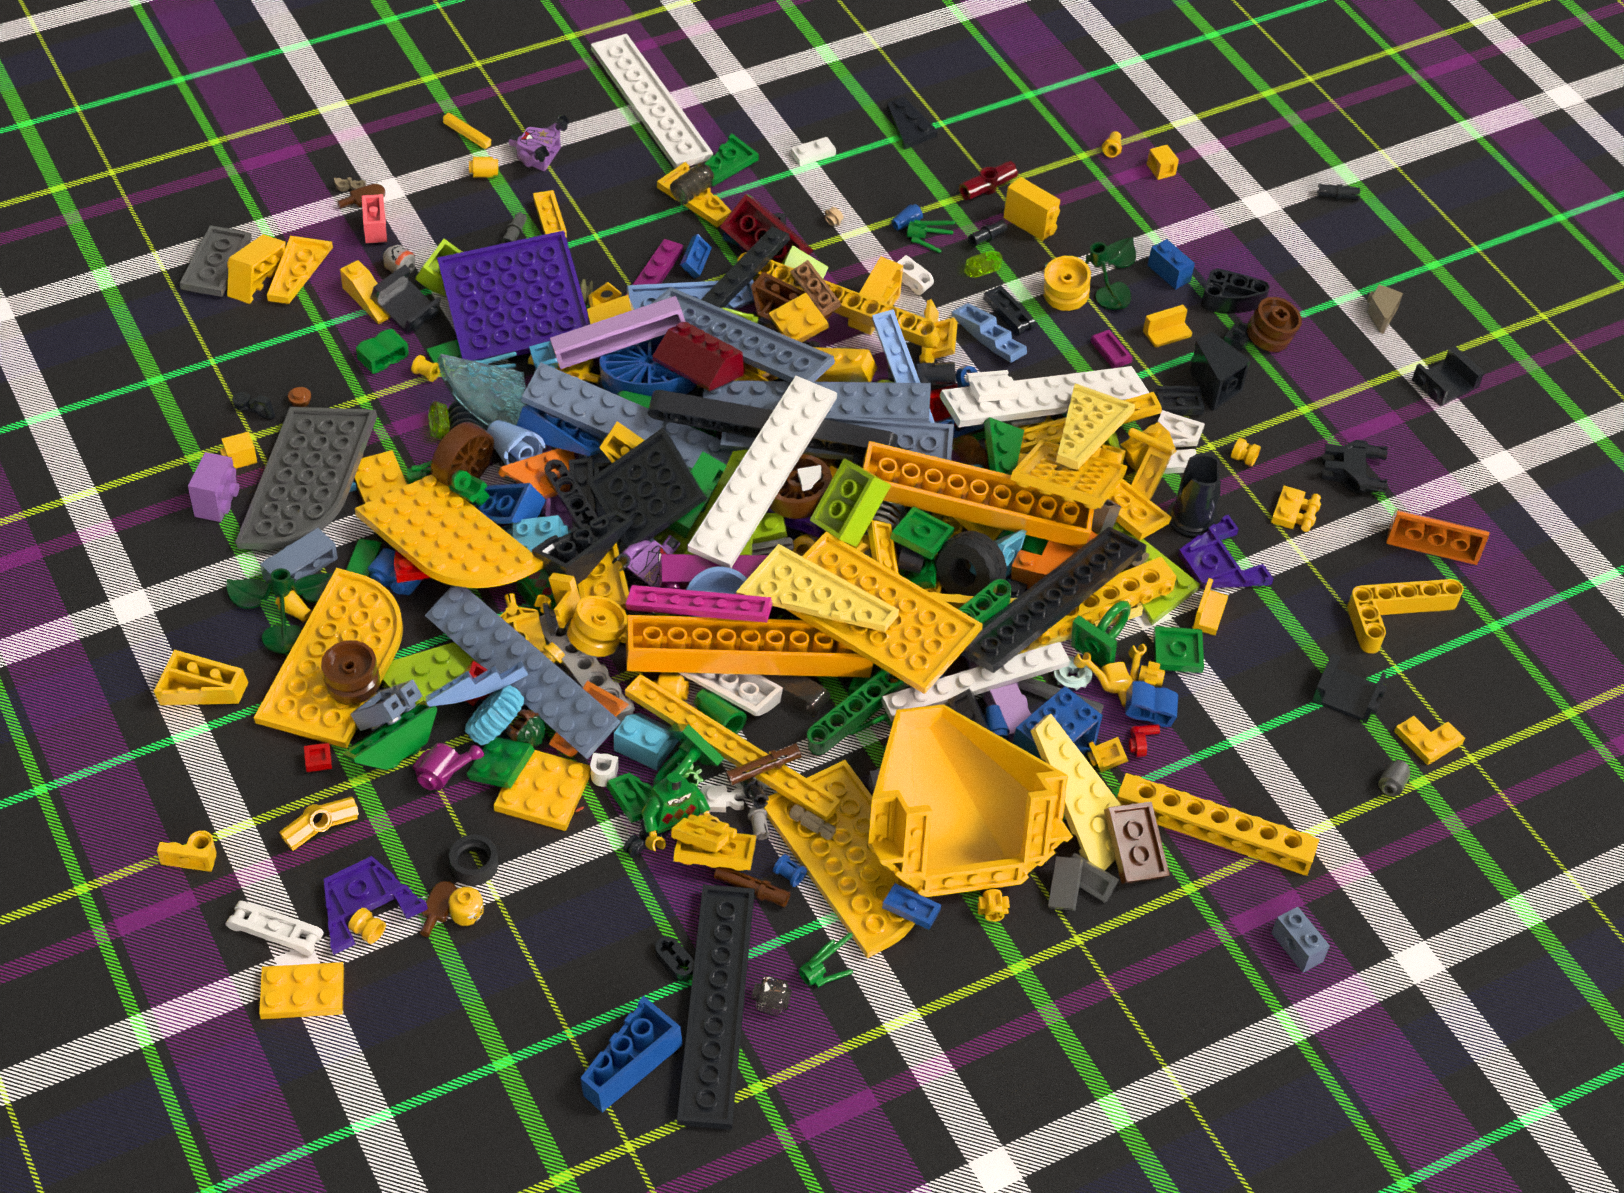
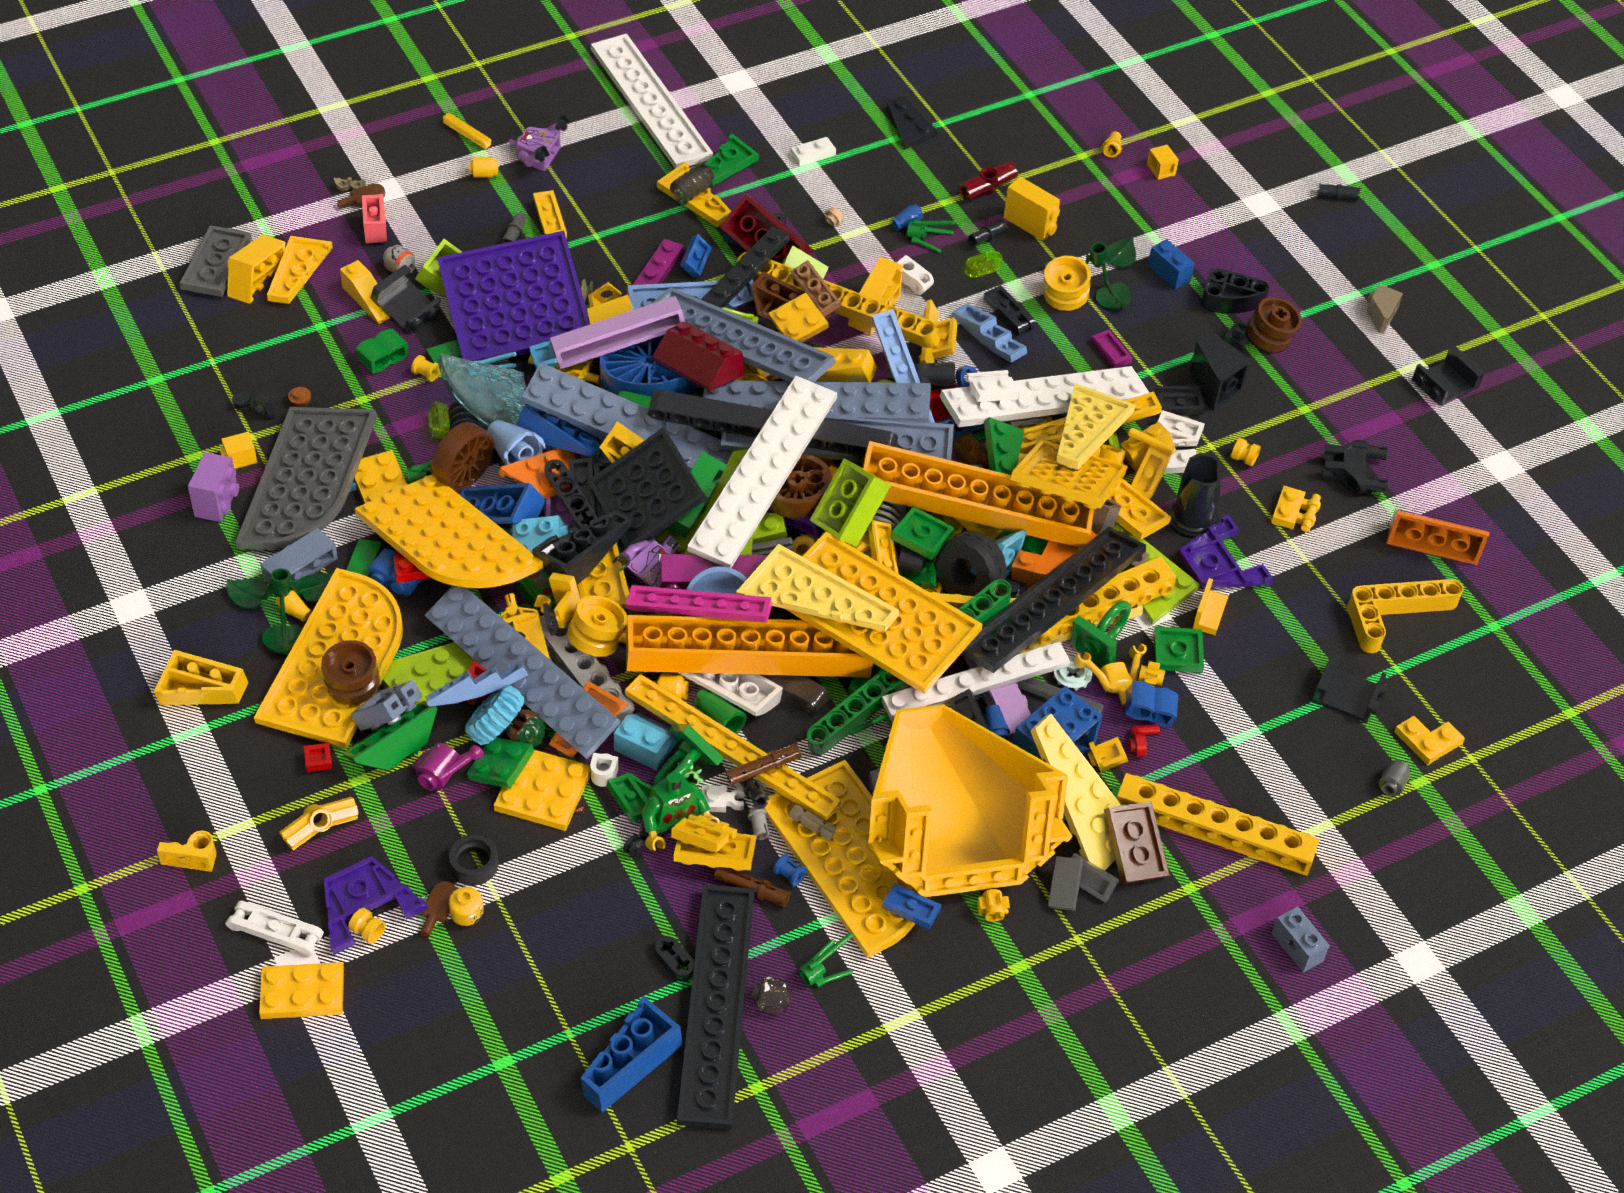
(469, 487): green hips -> none
(553, 653): yellow plate -> none
(809, 476): white tile -> none
(1167, 326): yellow panel -> none

